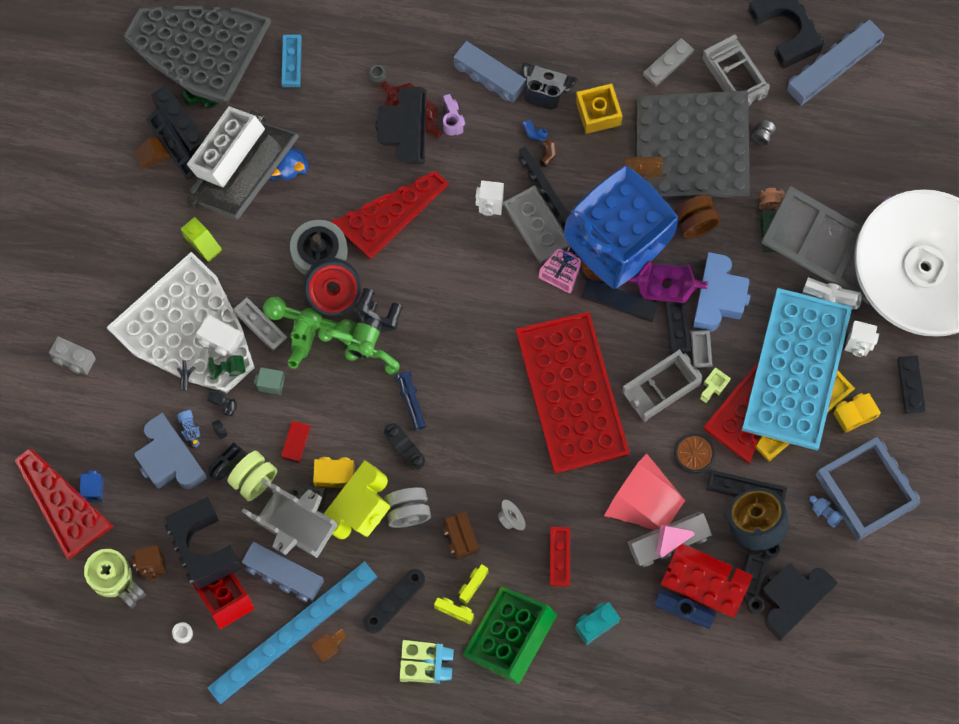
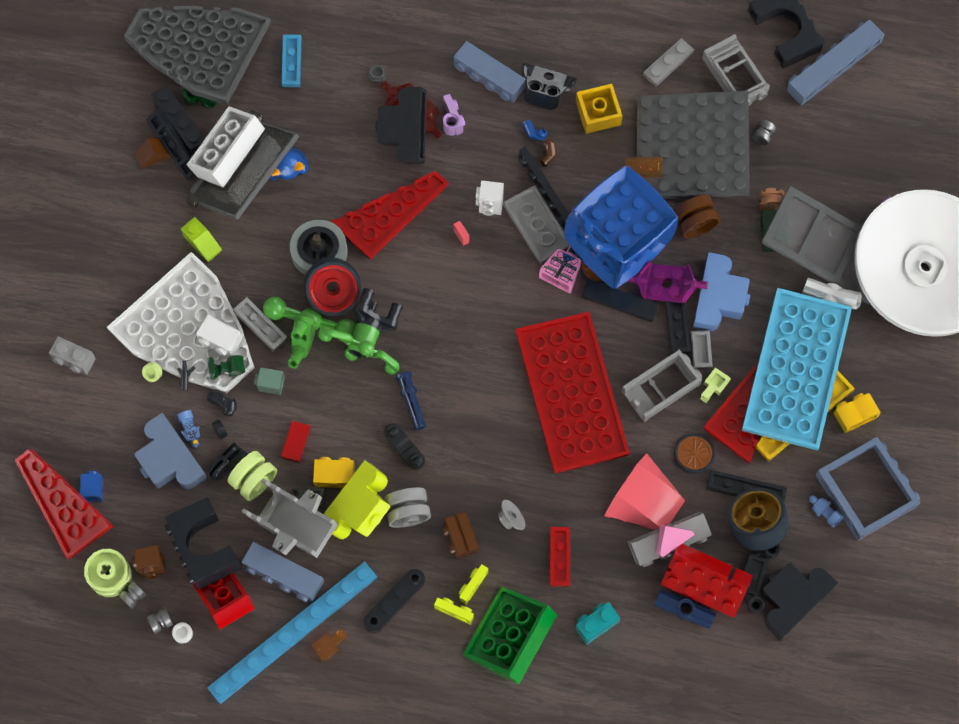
(152, 372): none -> yellowish green tile
(159, 620): none -> flat silver wheel
(423, 662): yellowish green hips -> none
(461, 233): none -> coral tile
(861, 338): white brick -> none
(911, 384): black plate -> none

